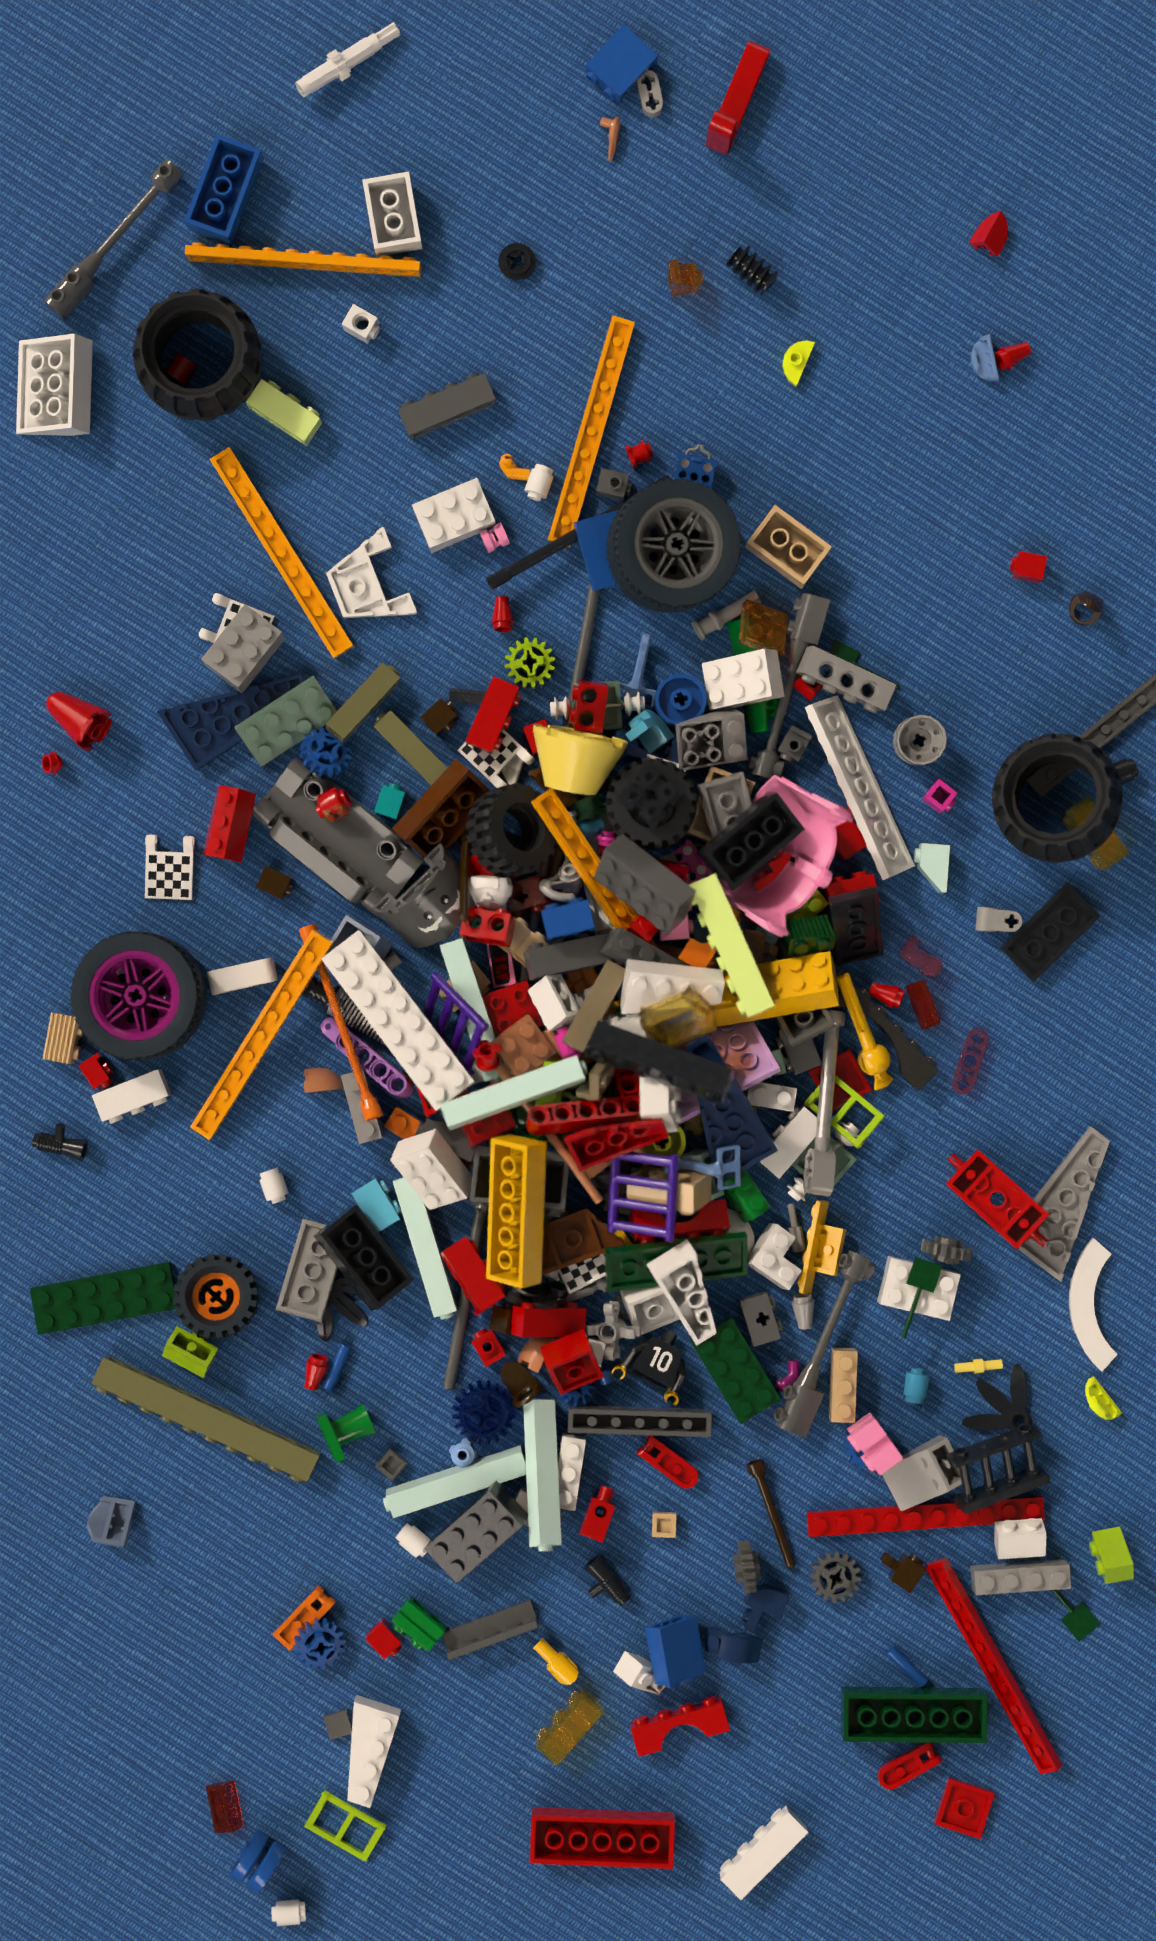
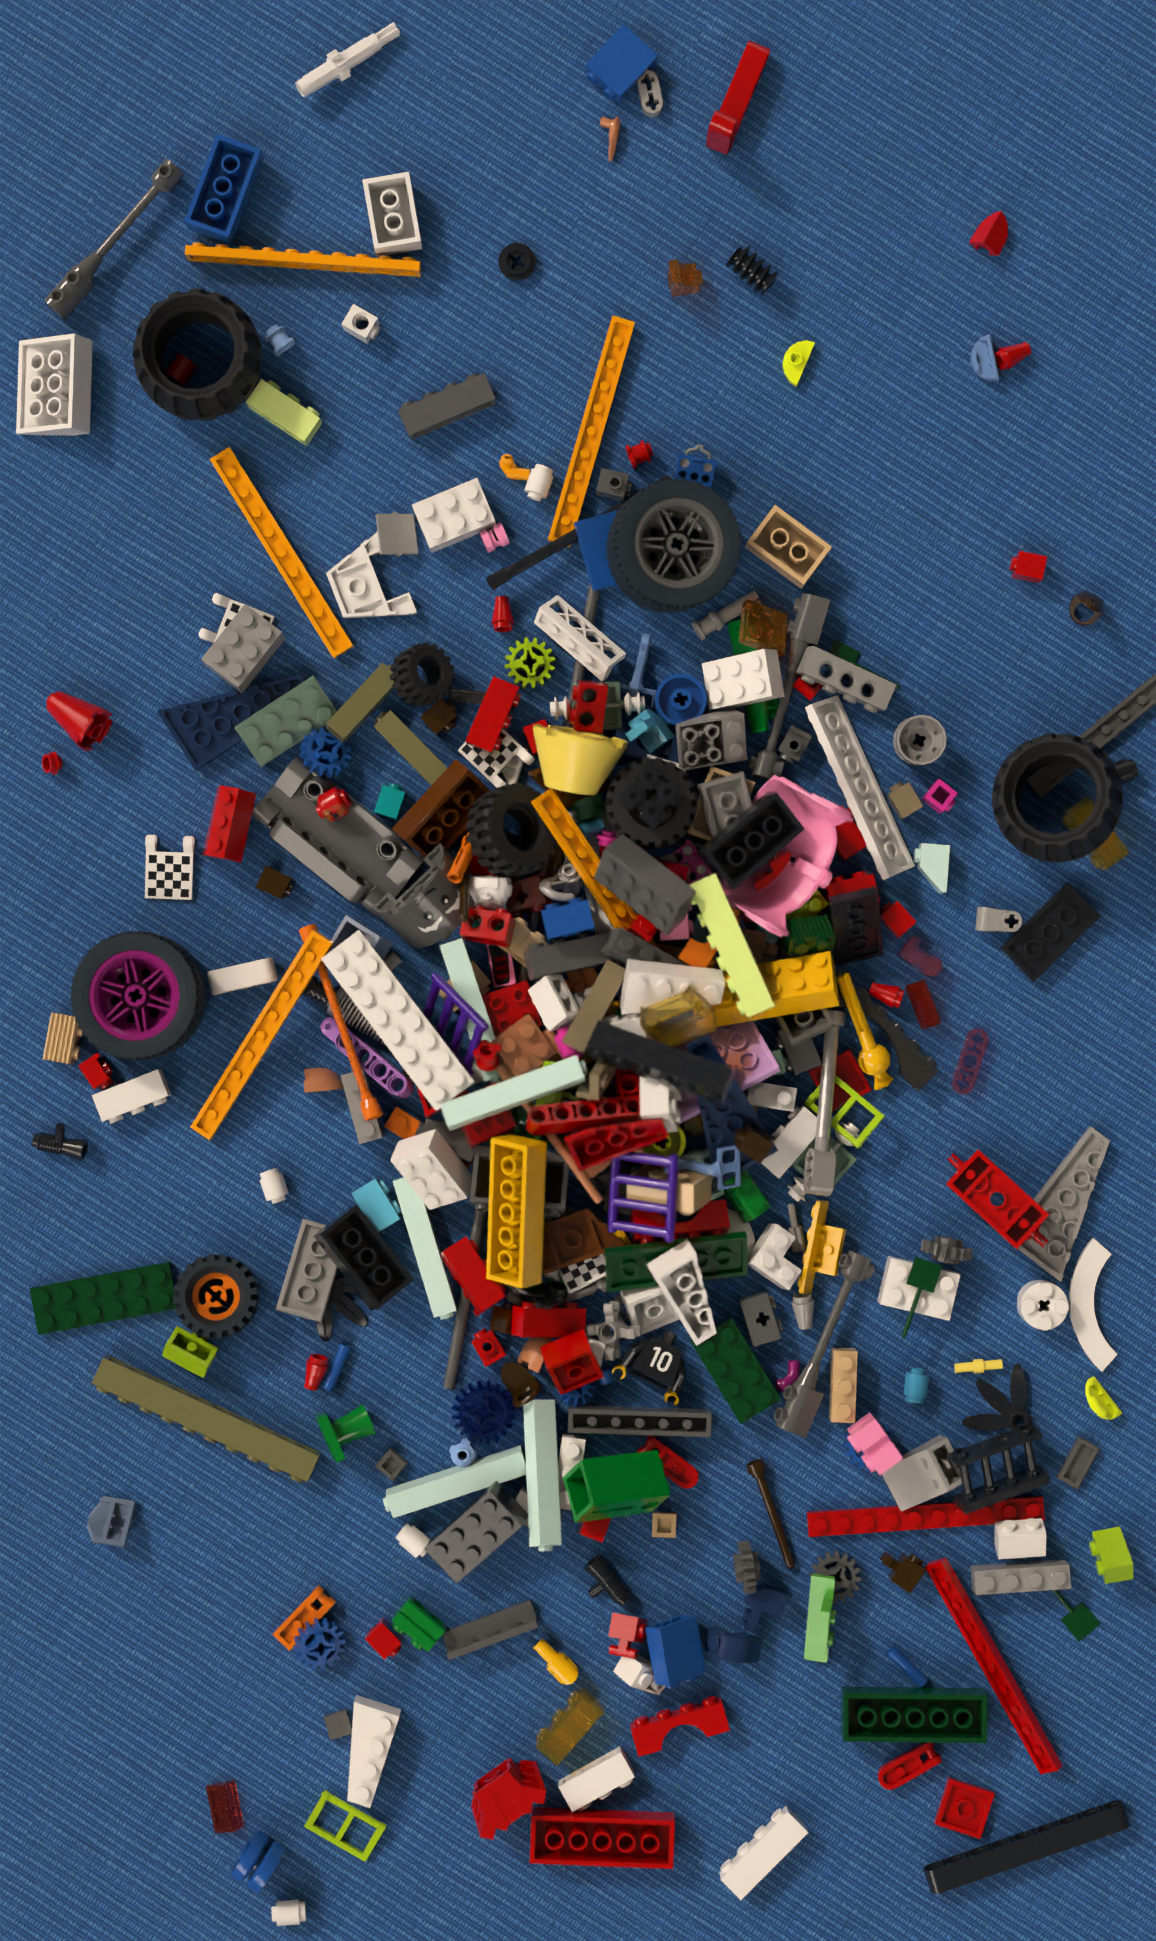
(279, 339): none -> light blue brick
(396, 534): none -> light grey piece
(435, 666): none -> black tyre
(461, 862): none -> orange pin
(506, 1795): none -> red slope
(574, 639): none -> white fence
(596, 1779): none -> white brick
(616, 1486): none -> green brick
(626, 1629): none -> brick
(753, 1142): none -> dark brown brick
(820, 1618): none -> bright green bracket
(896, 918): none -> red brick
(903, 800): none -> dark tan brick
(1026, 1846): none -> black beam
(1055, 1309): none -> white brick
(1077, 1462): none -> dark grey tile

